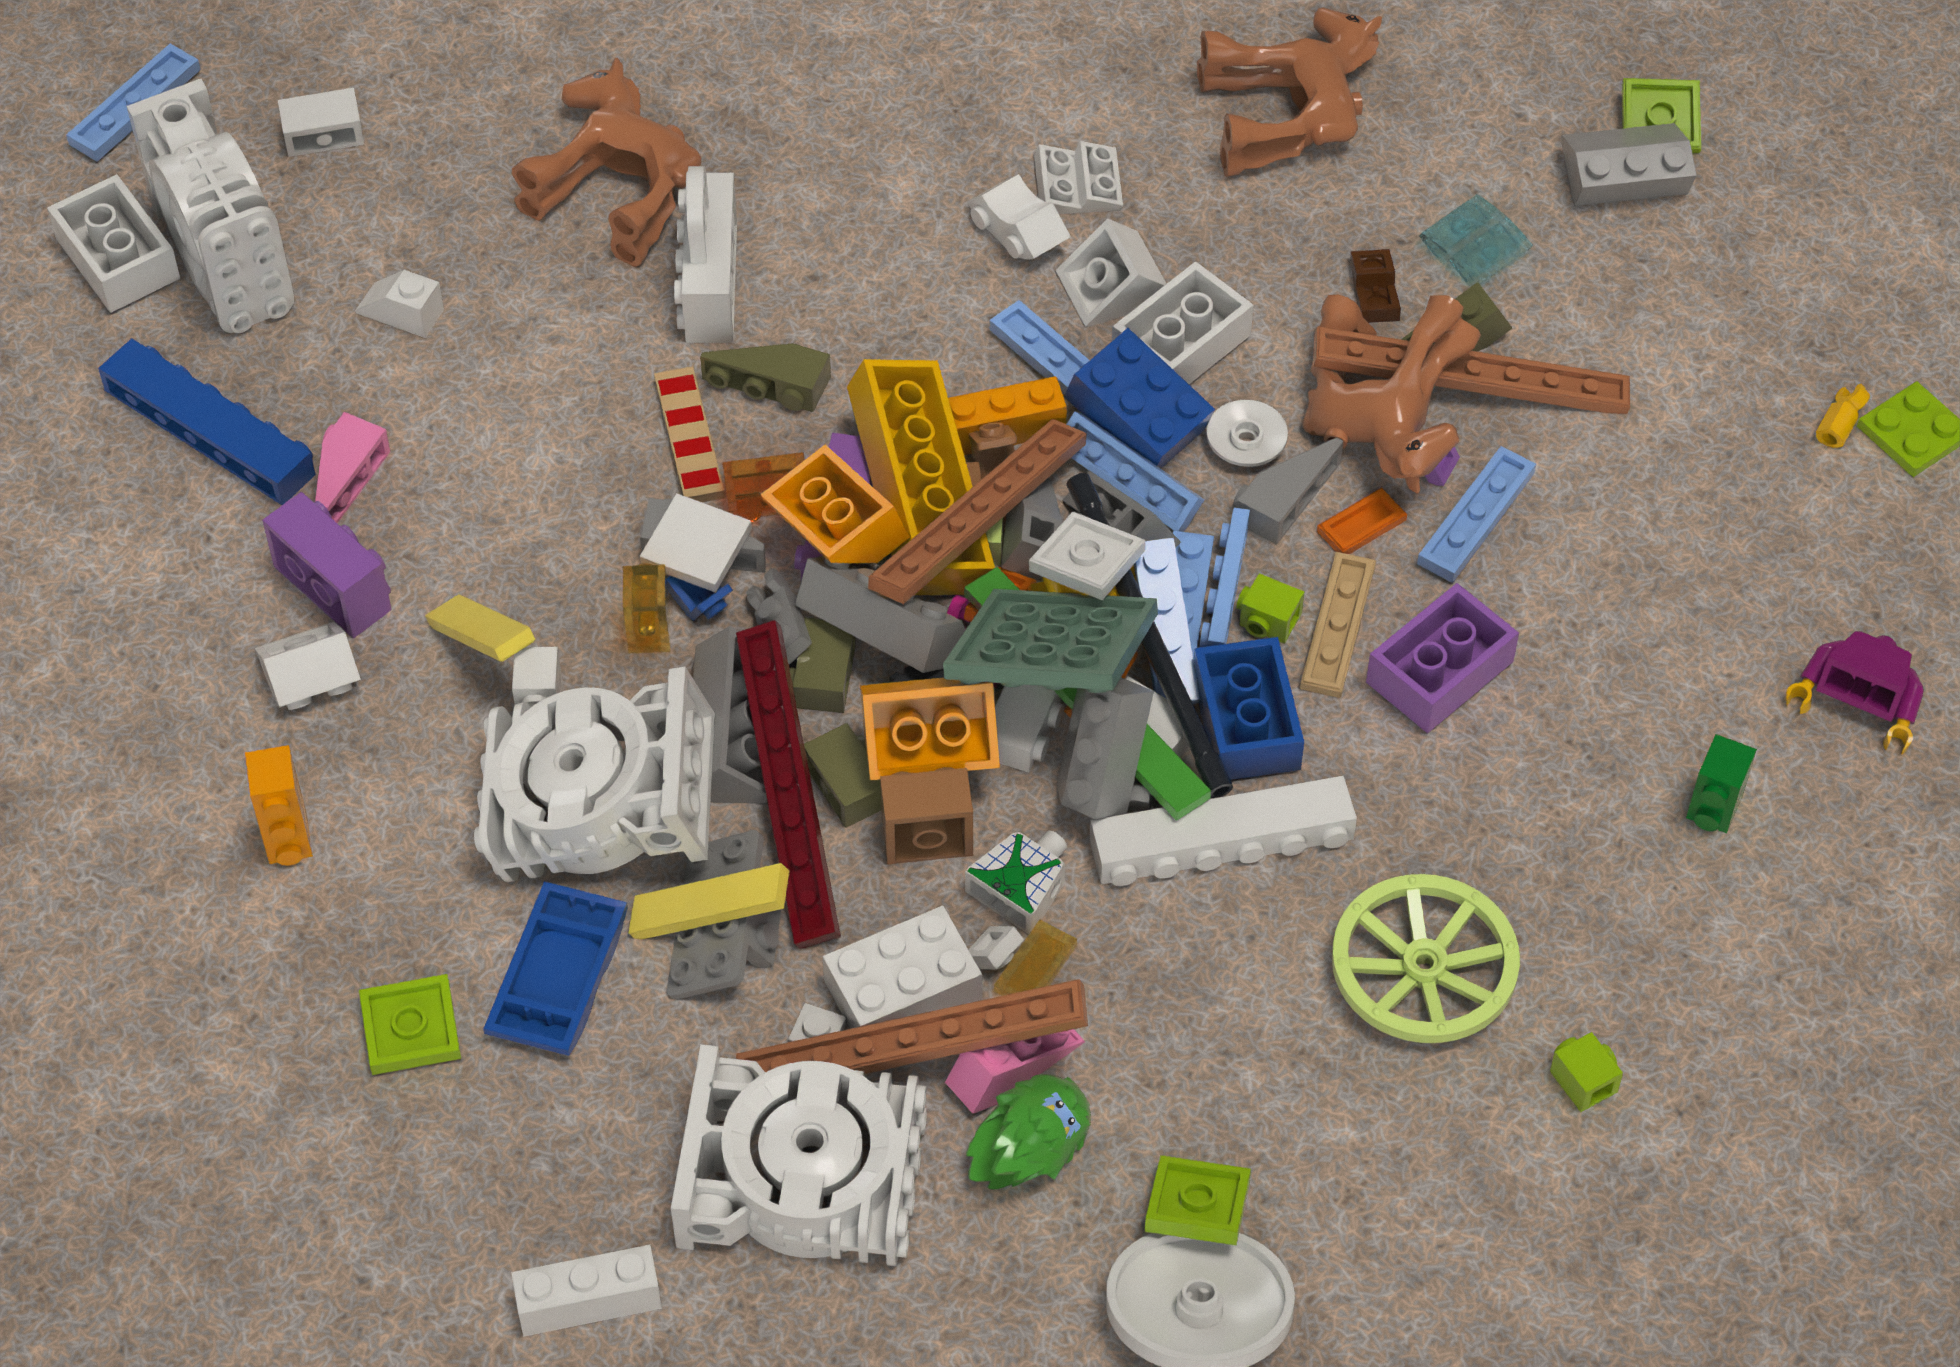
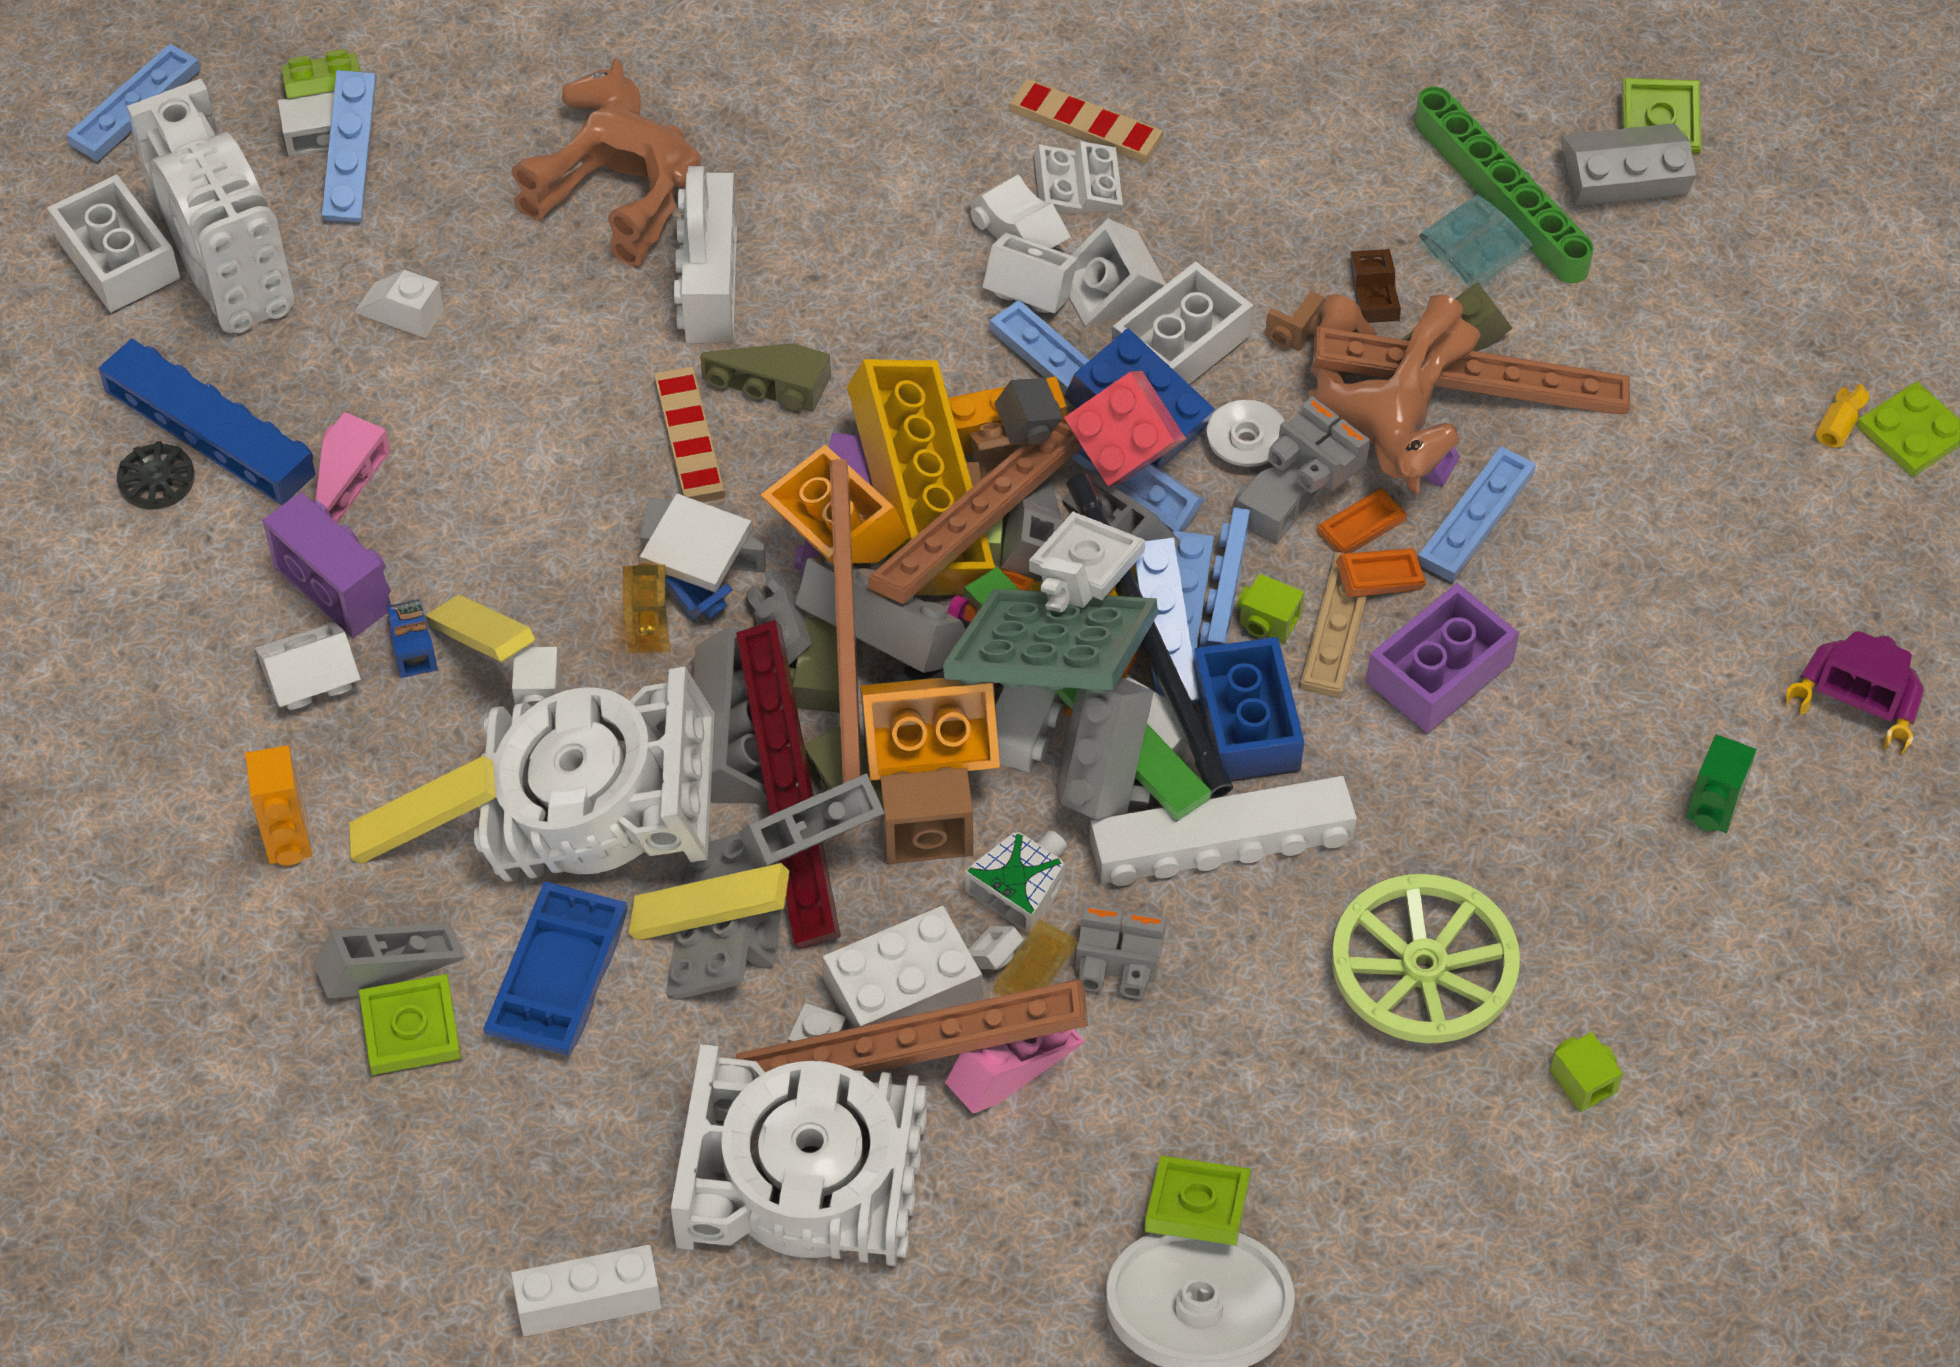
(155, 475): none -> pearl dark grey wheel
(316, 76): none -> lime plate
(349, 146): none -> light blue plate
(383, 956): none -> light grey slope
(411, 637): none -> blue leg
(422, 809): none -> light yellow tile
(749, 478): clear orange brick -> none
(811, 822): none -> light grey slope
(845, 620): none -> nougat tile
(1028, 411): none -> dark grey brick
(1029, 273): none -> white brick
(1030, 1132): bright green head -> none
(1064, 584): none -> white tile
(1086, 120): none -> tan tile
(1099, 951): none -> light grey hips
(1125, 428): none -> coral brick
(1295, 330): none -> medium nougat bracket
(1311, 71): nougat animal -> none
(1322, 447): none -> light grey hips
(1380, 572): none -> orange tile
(1503, 184): none -> bright green beam

